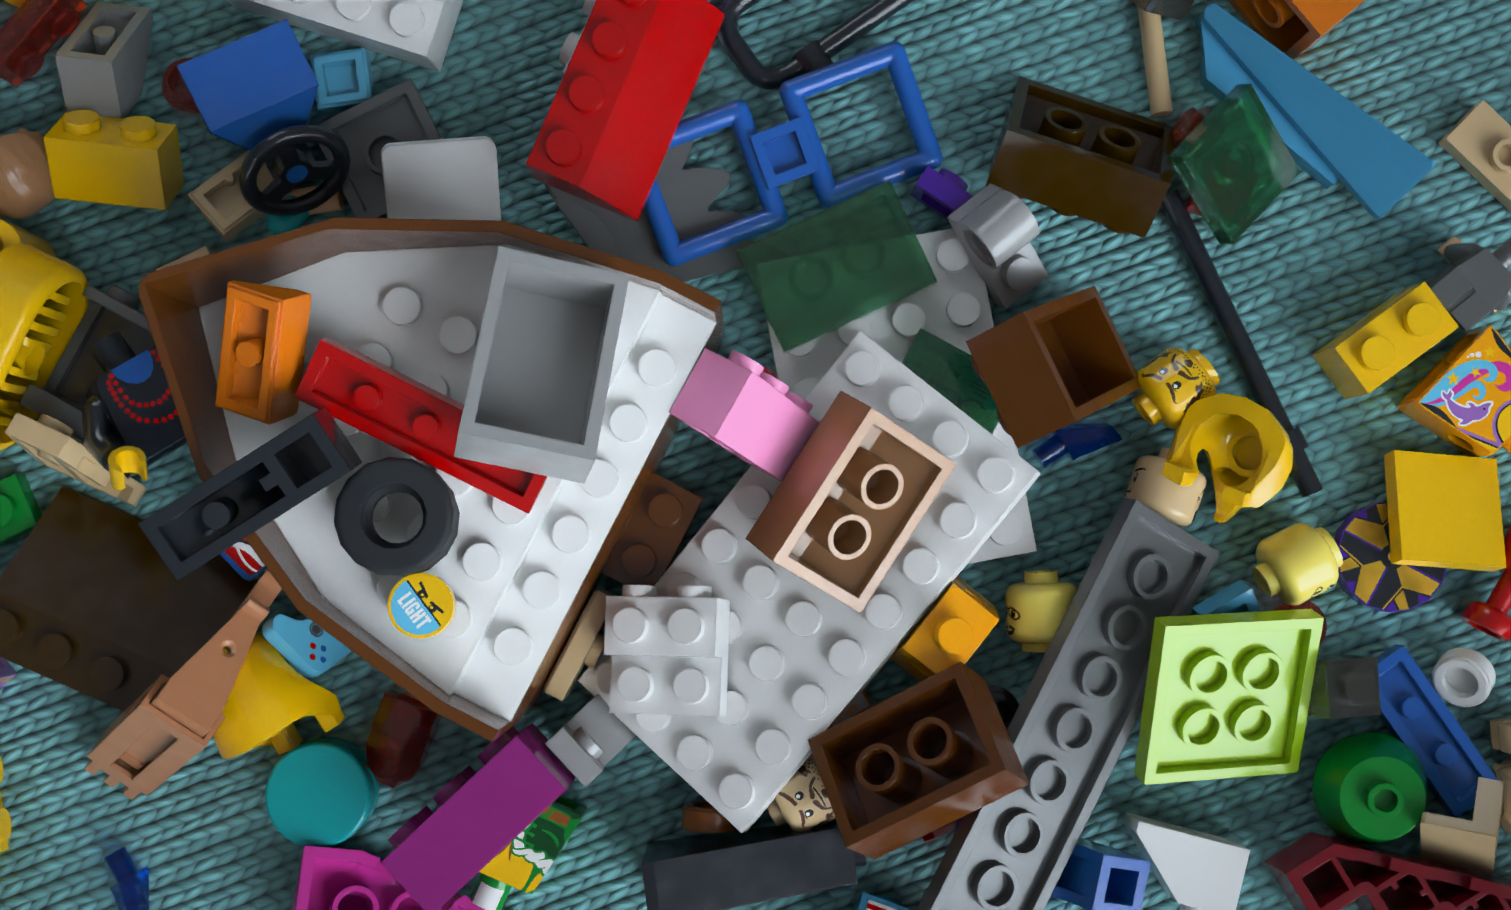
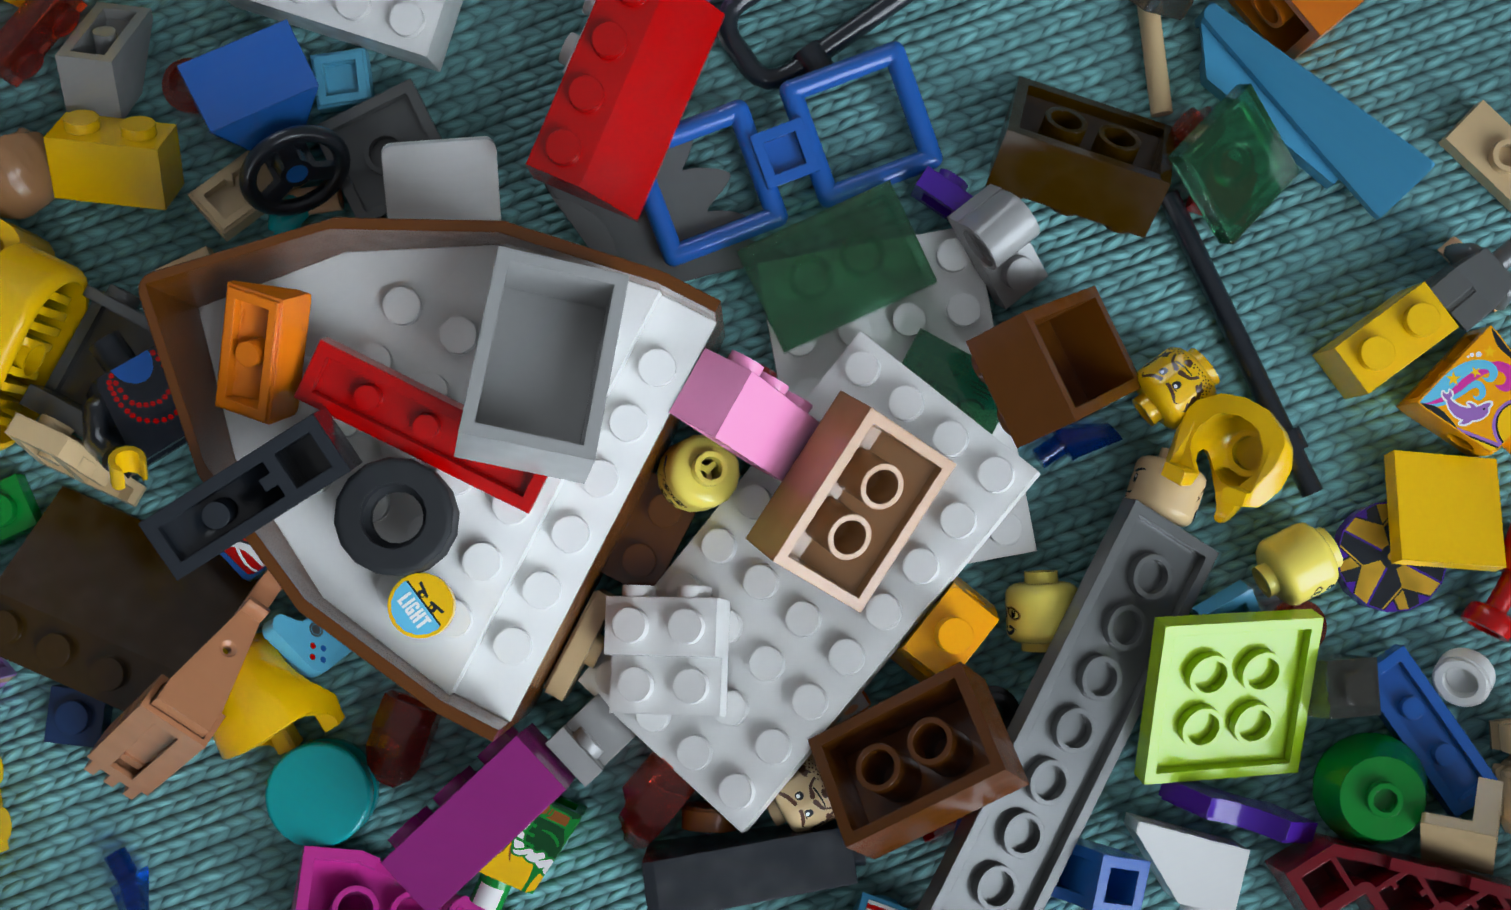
(75, 717): none -> dark blue plate
(651, 800): none -> clear red rock
(697, 474): none -> light yellow head
(1239, 811): none -> dark purple tile

